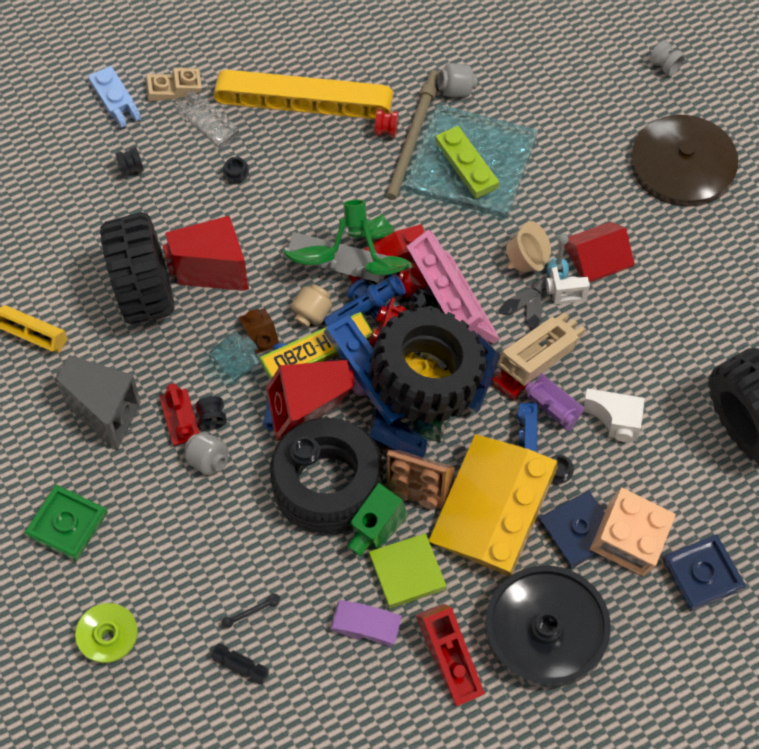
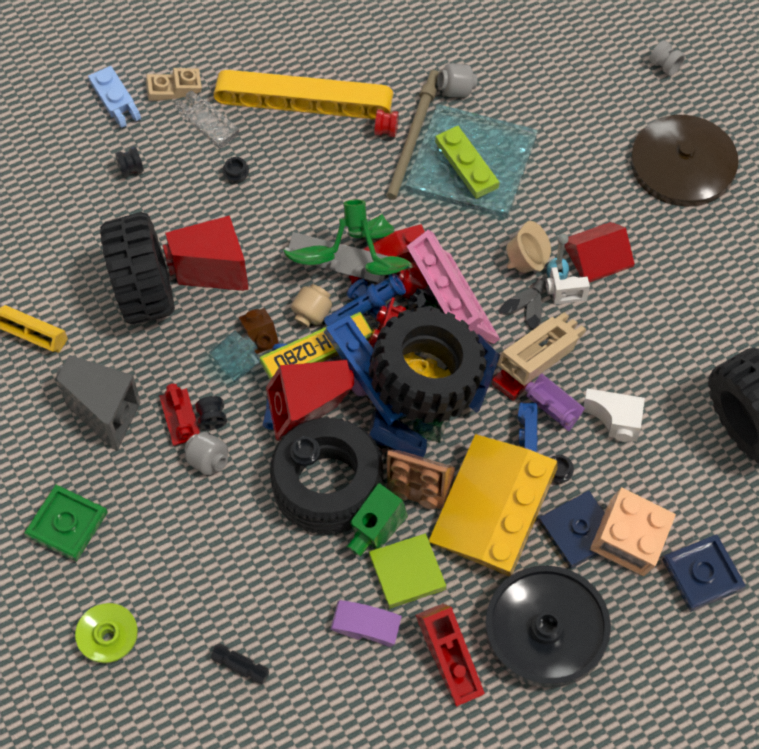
(273, 600): black hinge -> none

